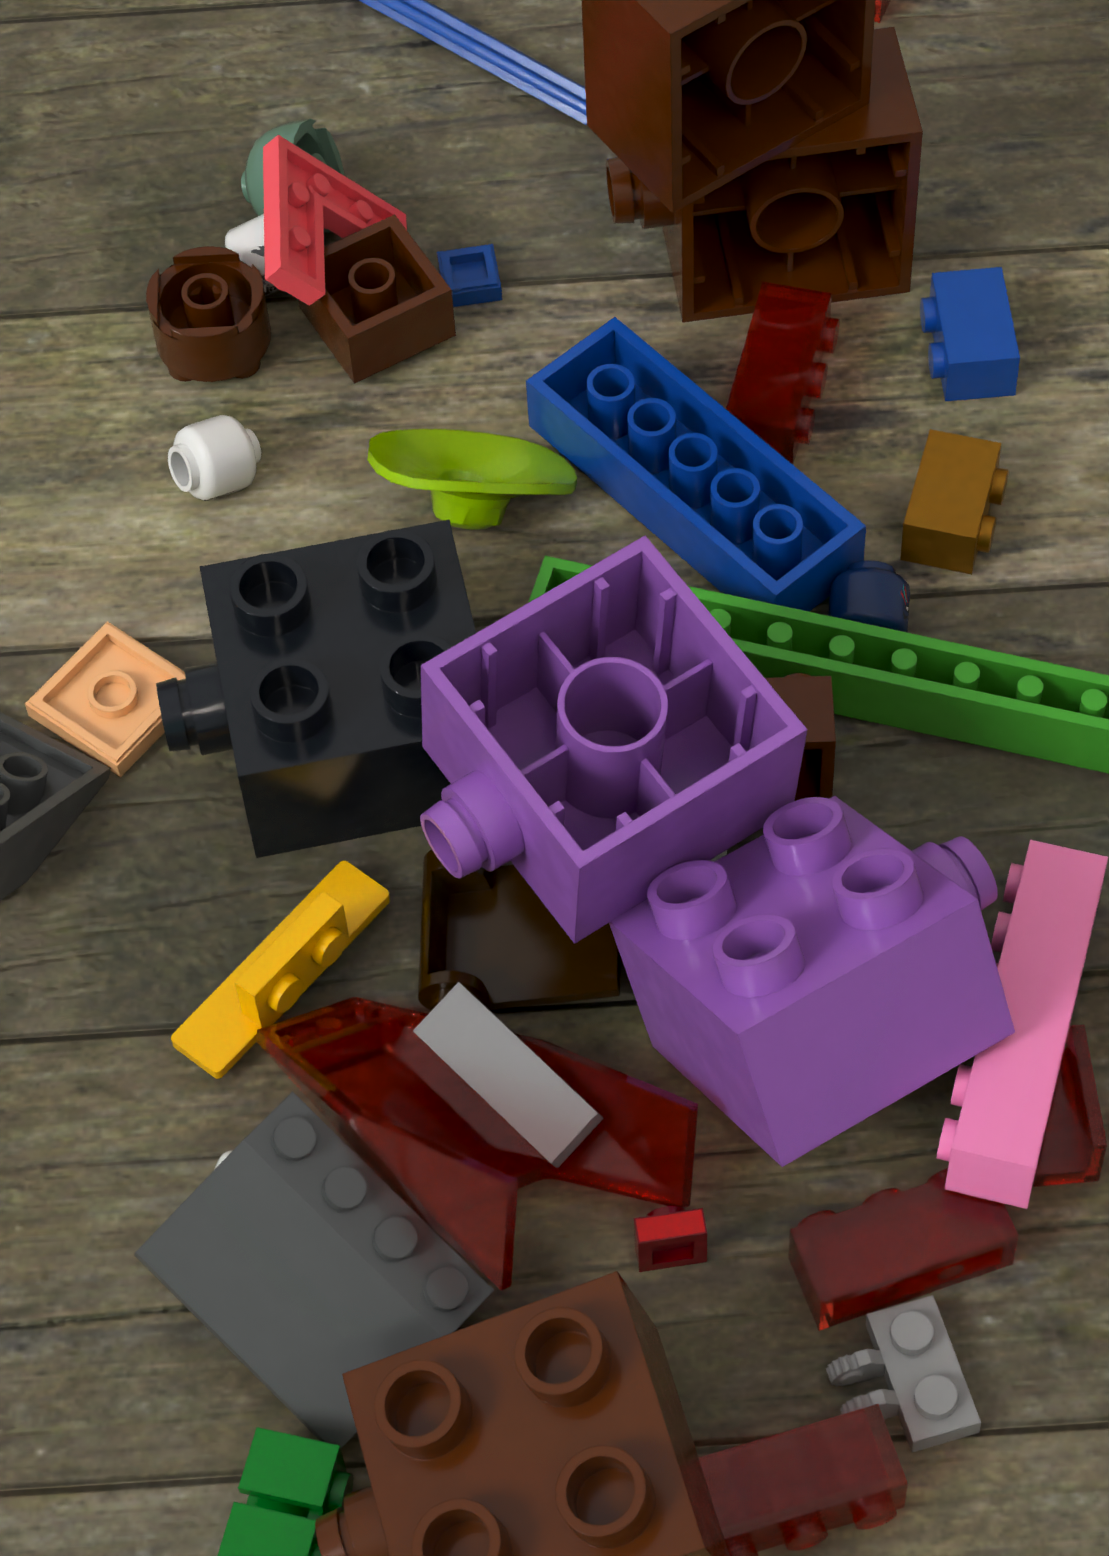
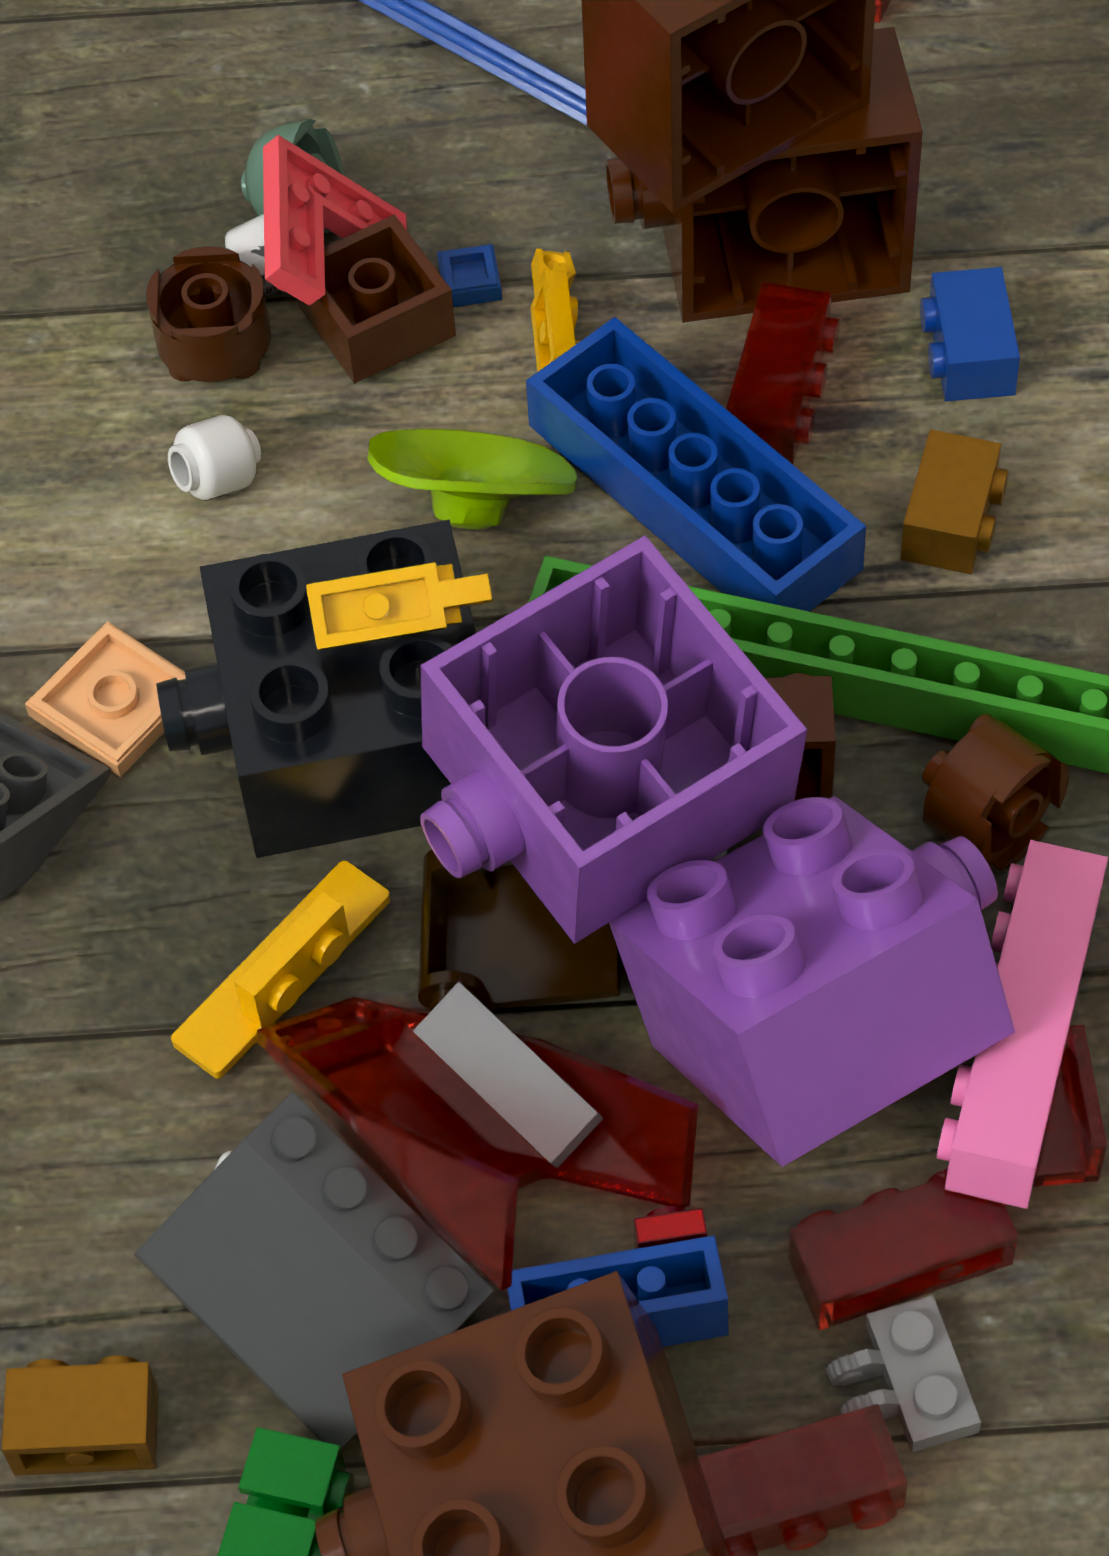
(80, 1417): none -> pearl gold brick
(391, 603): none -> yellow hinge
(553, 309): none -> yellow hinge
(673, 1282): none -> blue brick
(871, 595): dark blue head -> none
(993, 791): none -> reddish brown brick

